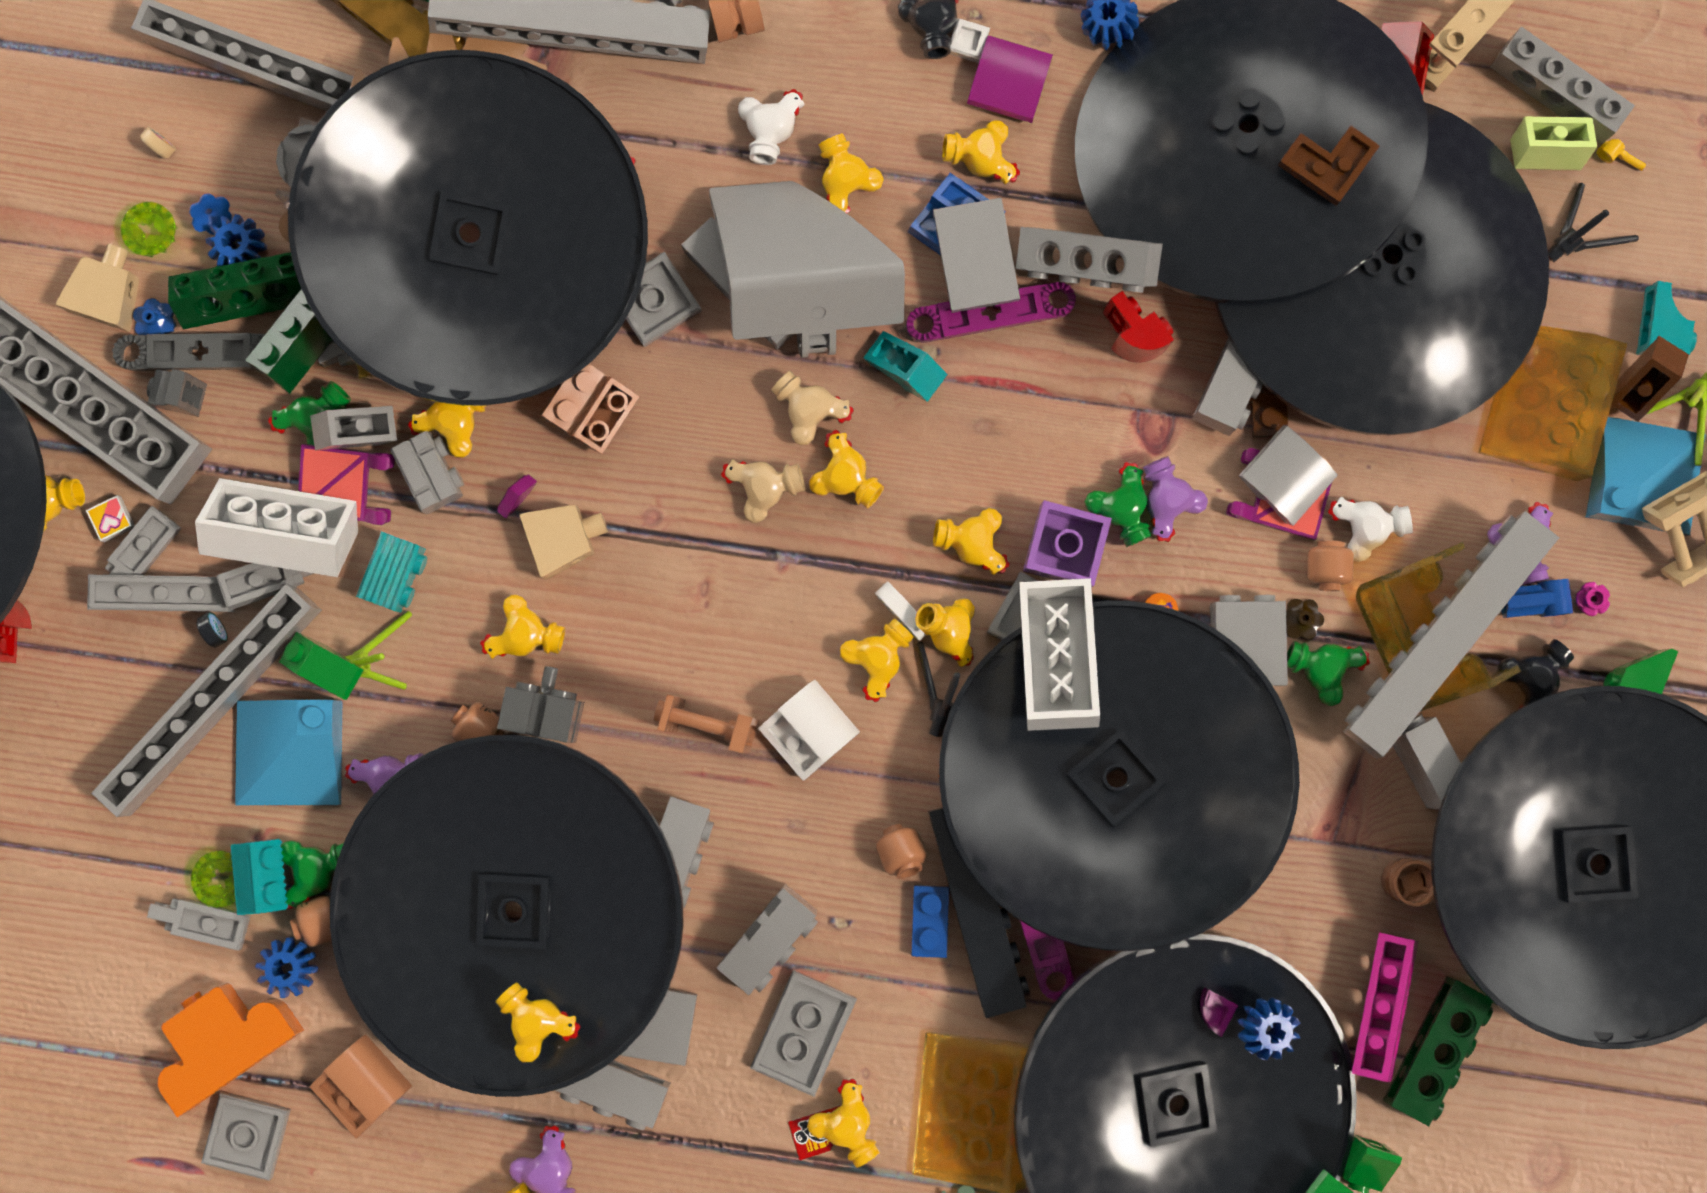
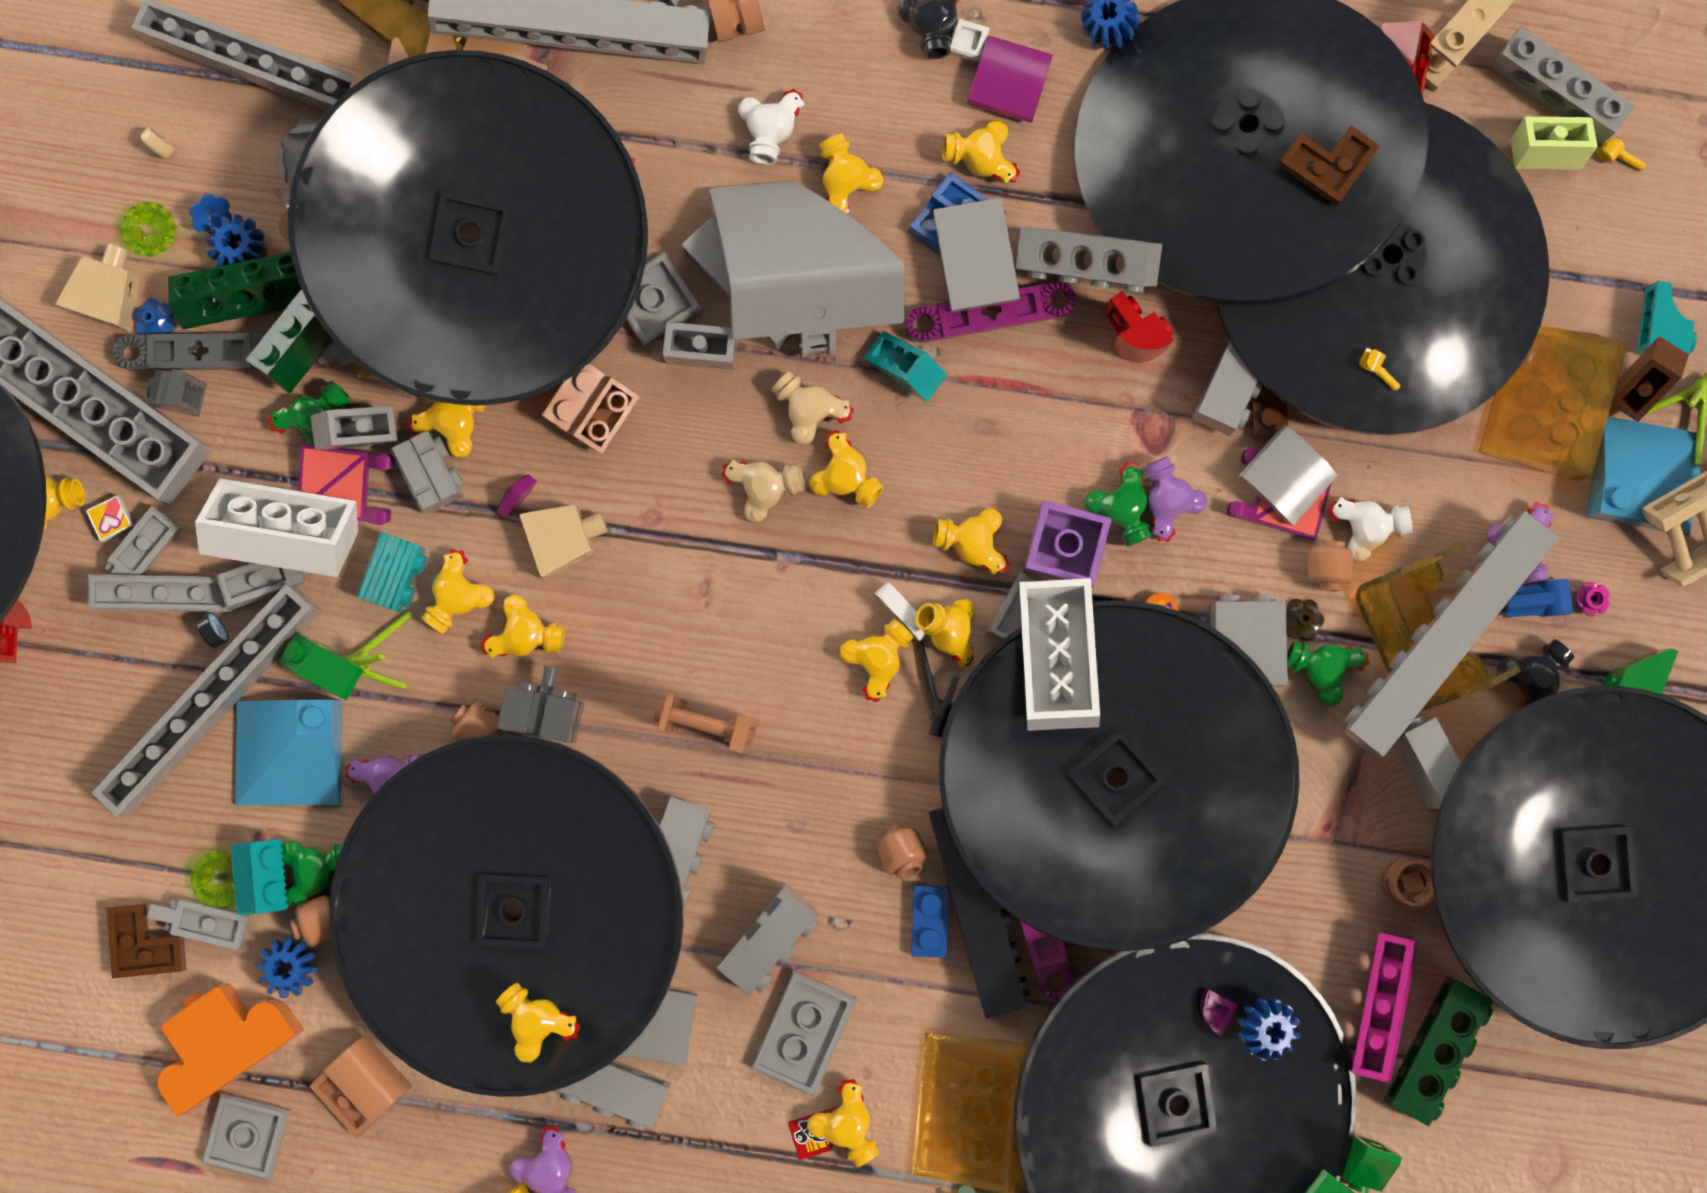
(132, 949): none -> reddish brown plate
(454, 593): none -> yellow animal
(699, 346): none -> light grey brick
(808, 729): white brick -> none
(1372, 362): none -> yellow hand
(1572, 240): black plant -> none

